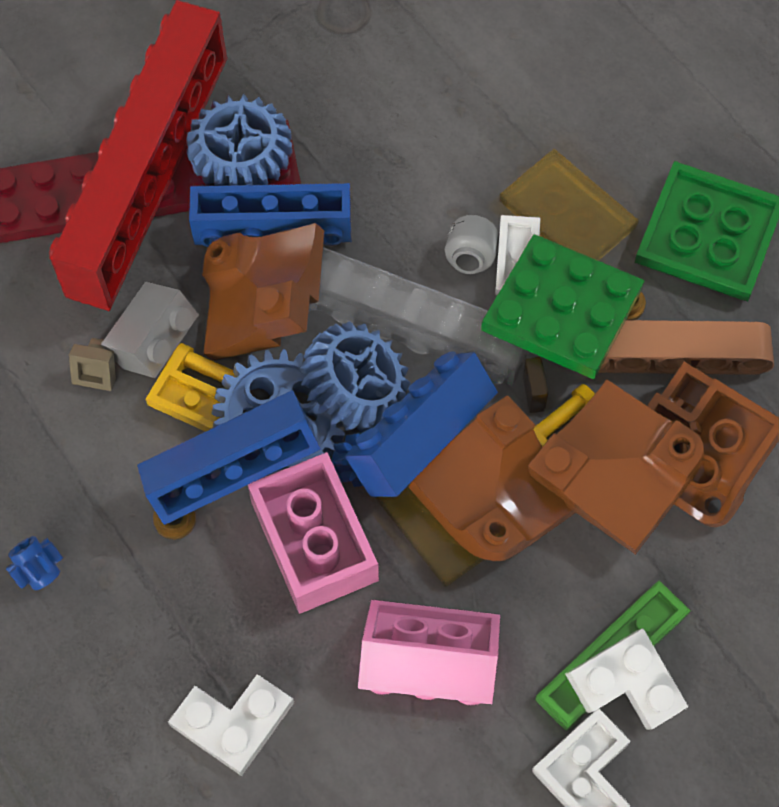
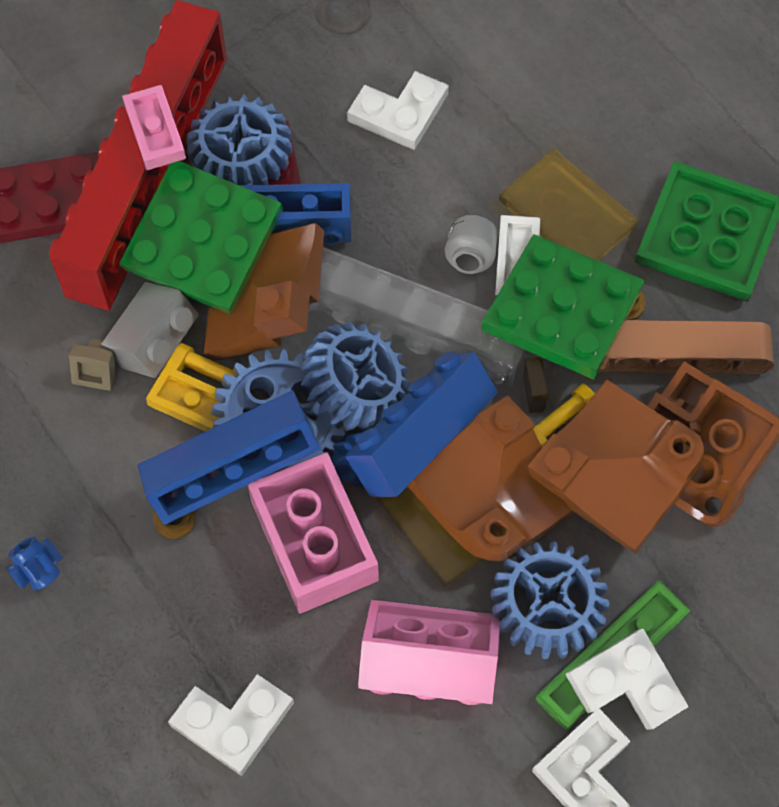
(154, 127): none -> bright pink plate
(201, 236): none -> green plate
(403, 118): none -> white plate
(536, 587): none -> medium blue gear

